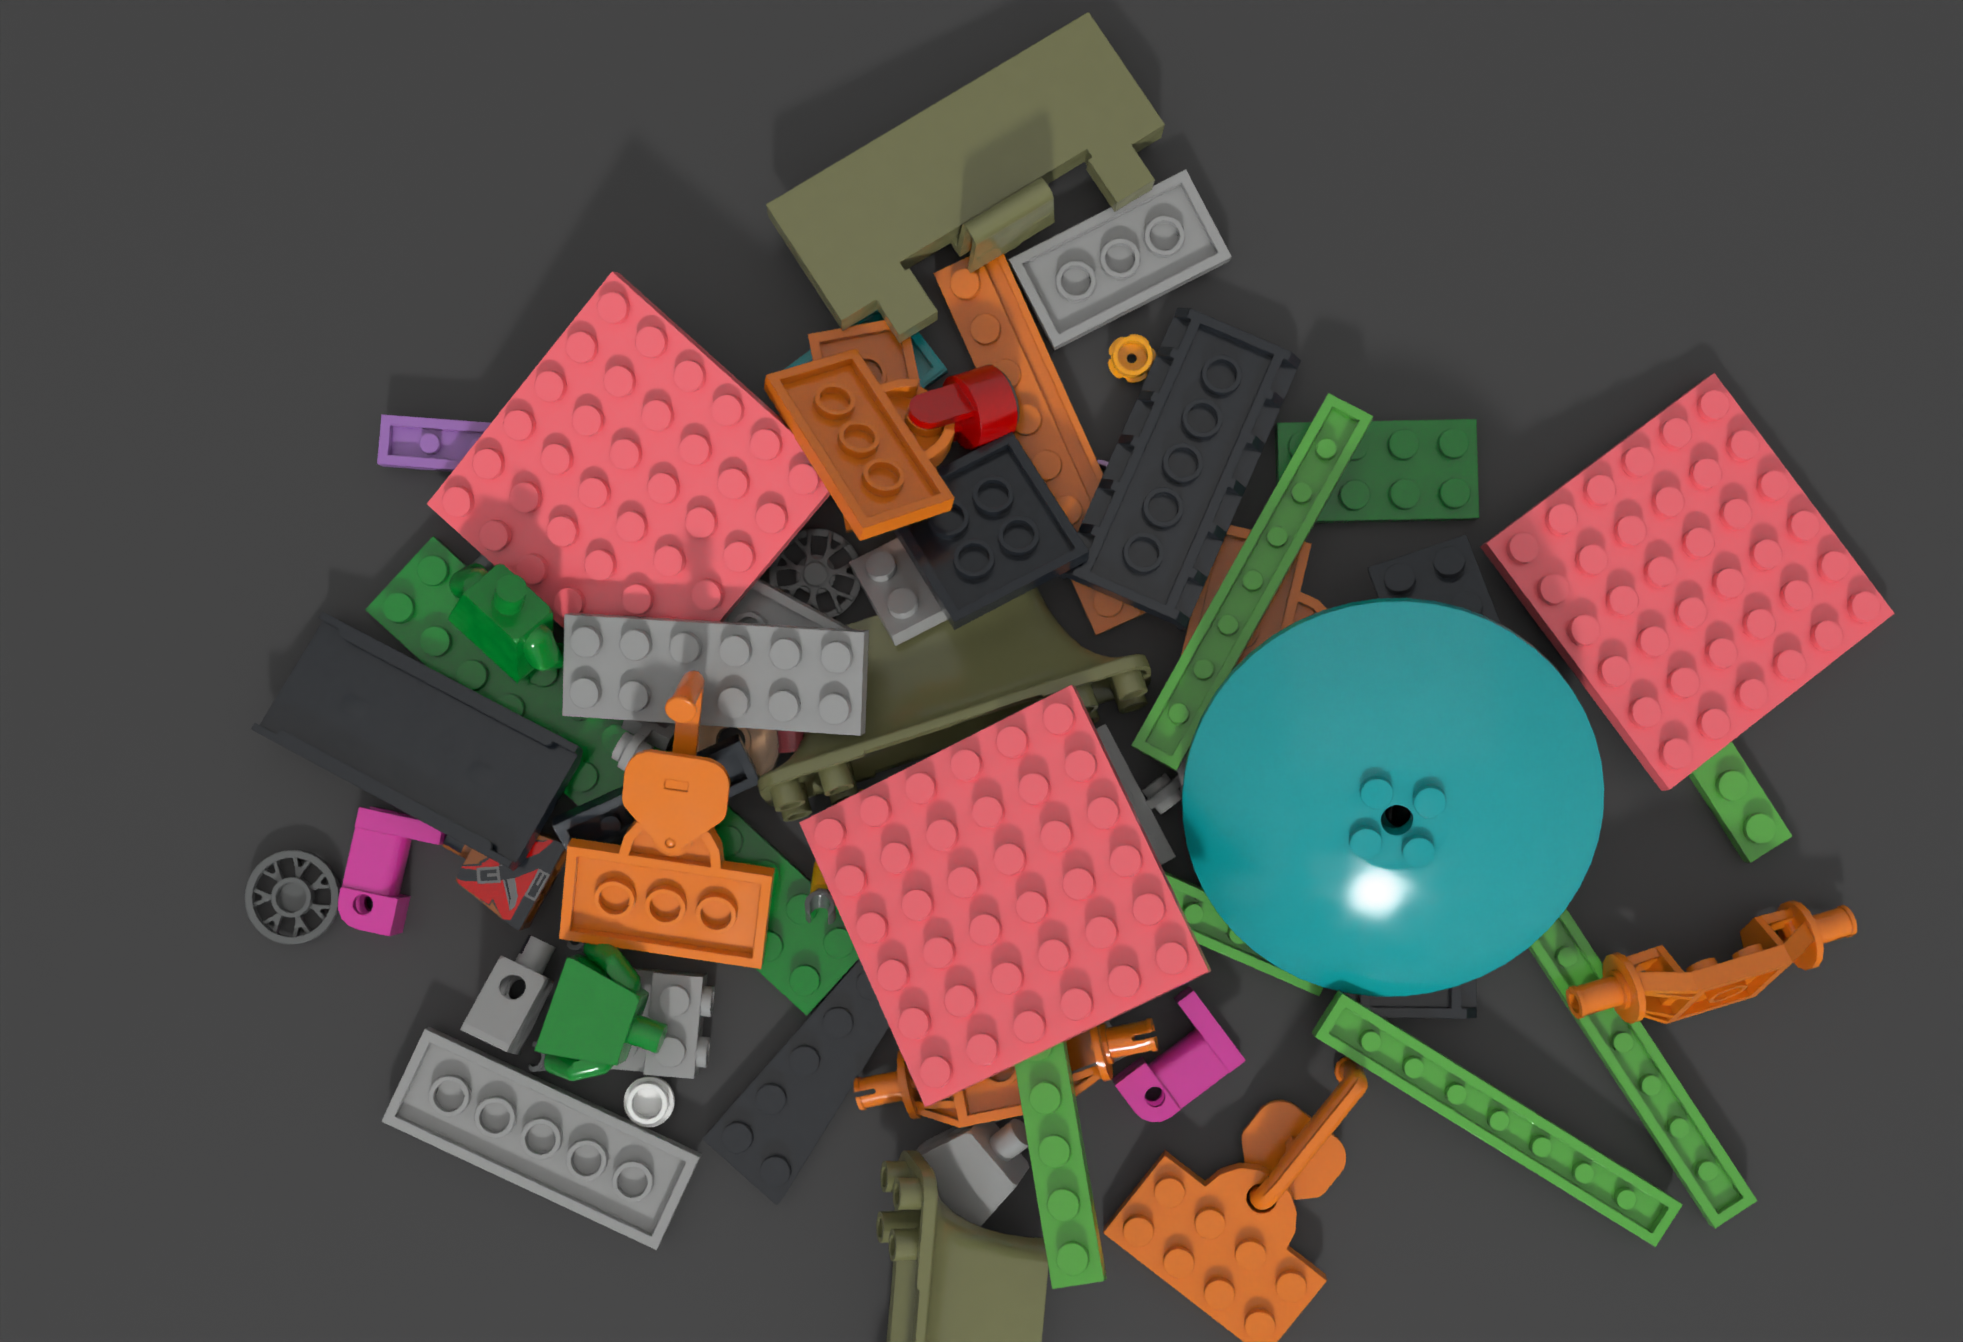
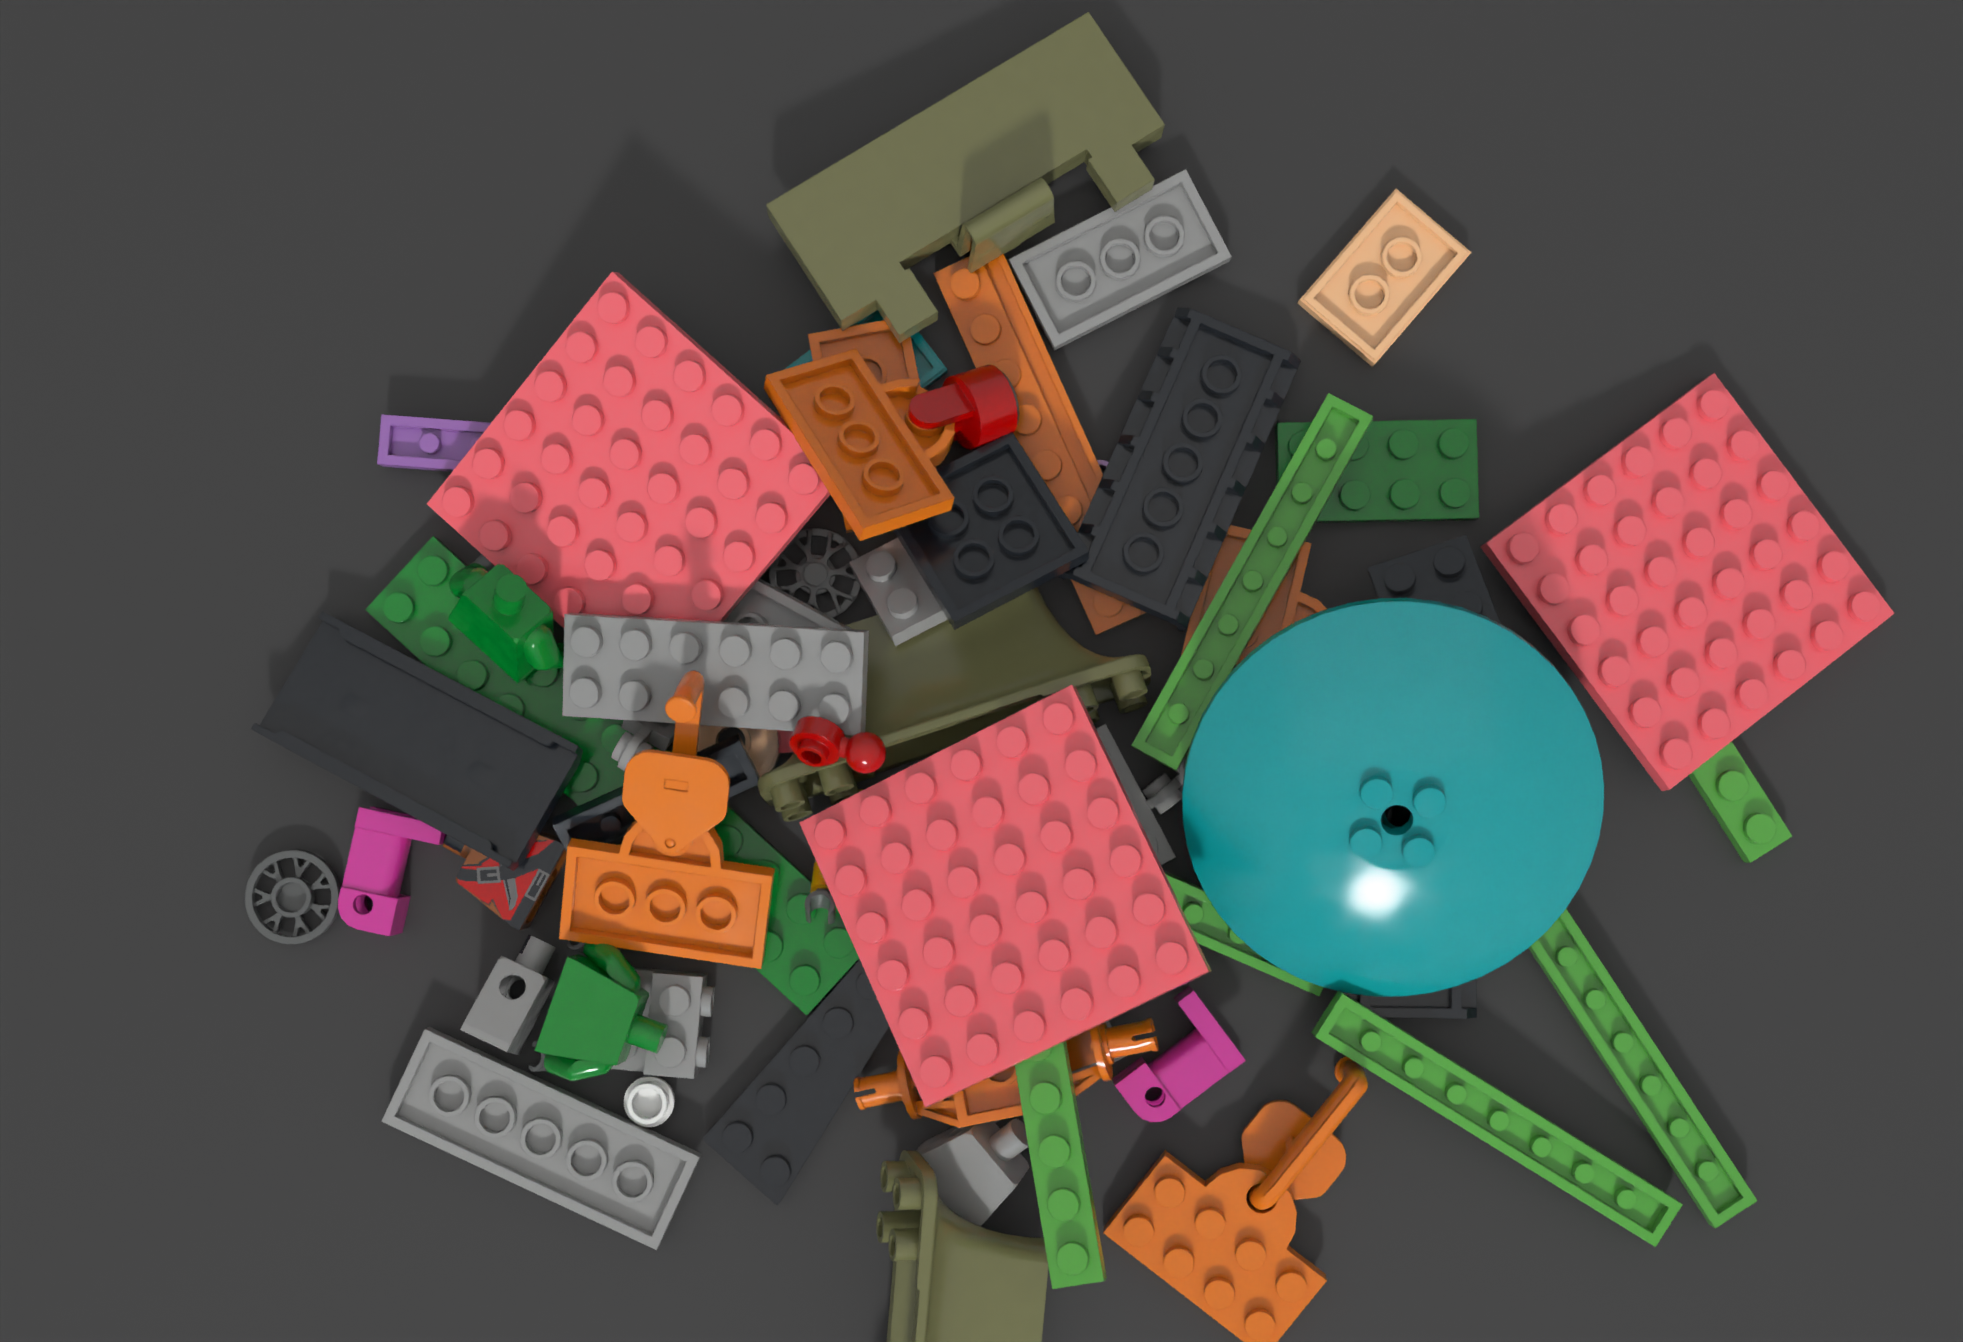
(822, 743): none -> red plate
(1135, 345): light orange plate -> none
(1384, 277): none -> light nougat tile
(1670, 994): orange plate -> none

